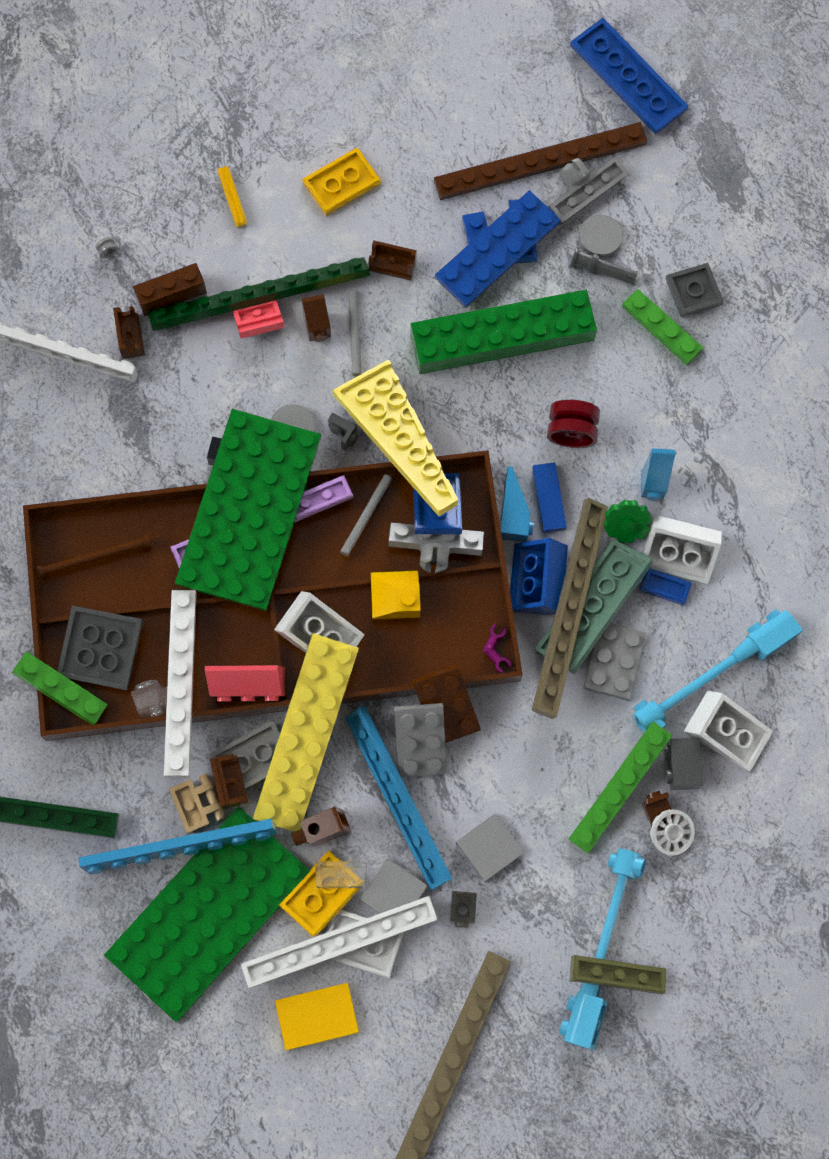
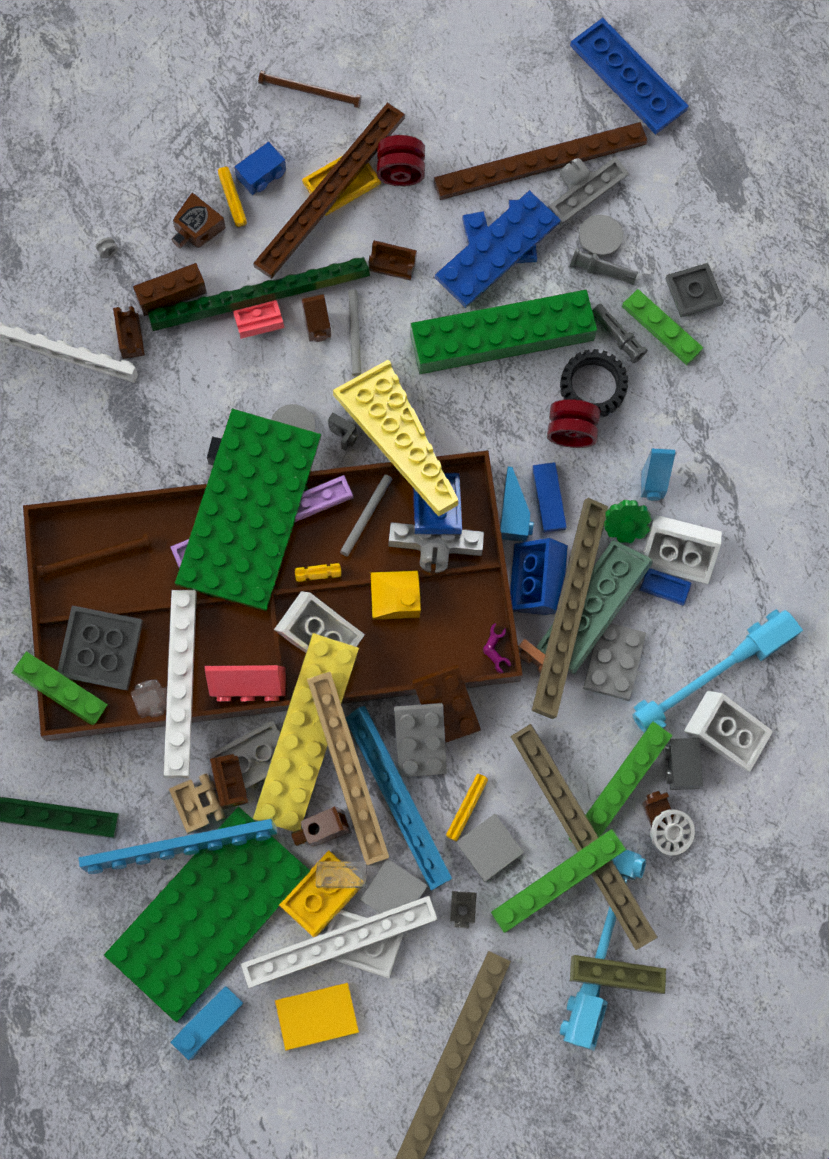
(196, 223): none -> reddish brown torso
(206, 1023): none -> dark azure slope
(260, 168): none -> blue brick
(311, 89): none -> reddish brown bar
(318, 572): none -> yellow axle
(328, 191): none -> reddish brown plate
(348, 768): none -> tan plate
(401, 160): none -> dark red wheel
(466, 807): none -> yellow axle
(531, 654): none -> nougat plate
(558, 880): none -> bright green plate
(582, 834): none -> dark tan plate
(602, 360): none -> black tyre
(625, 340): none -> dark grey pin

